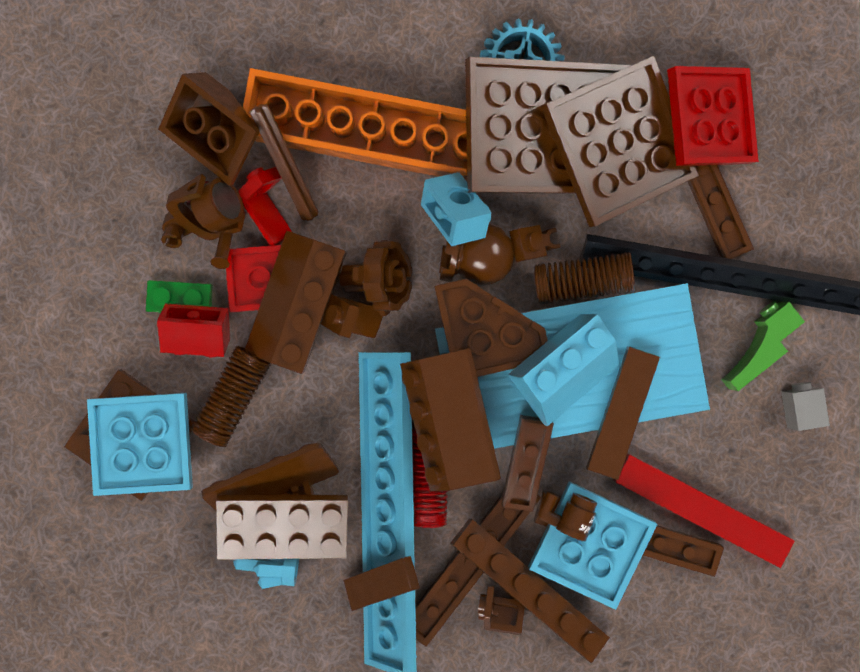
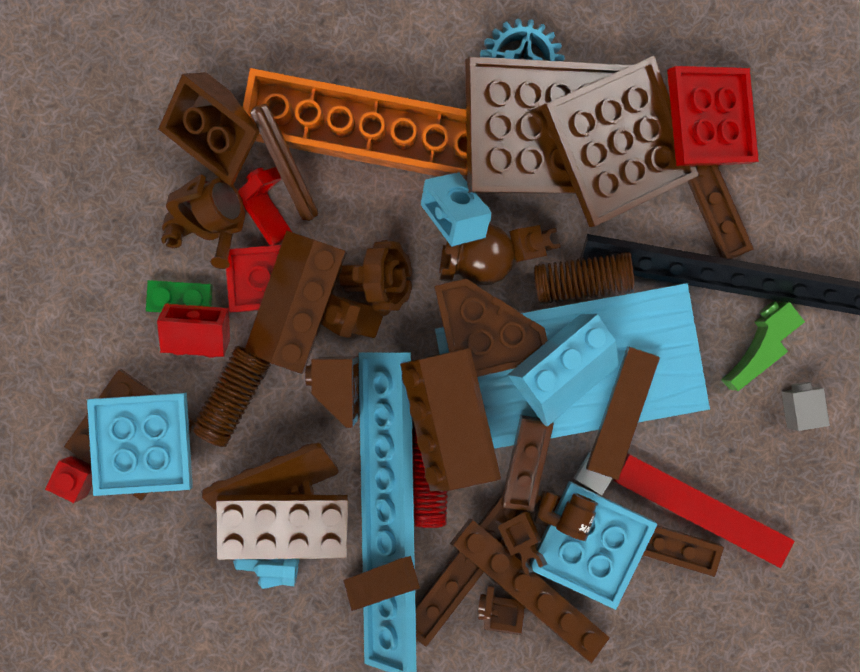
(71, 479): none -> red brick
(336, 386): none -> reddish brown slope
(520, 537): none -> reddish brown plate
(591, 479): none -> white tile

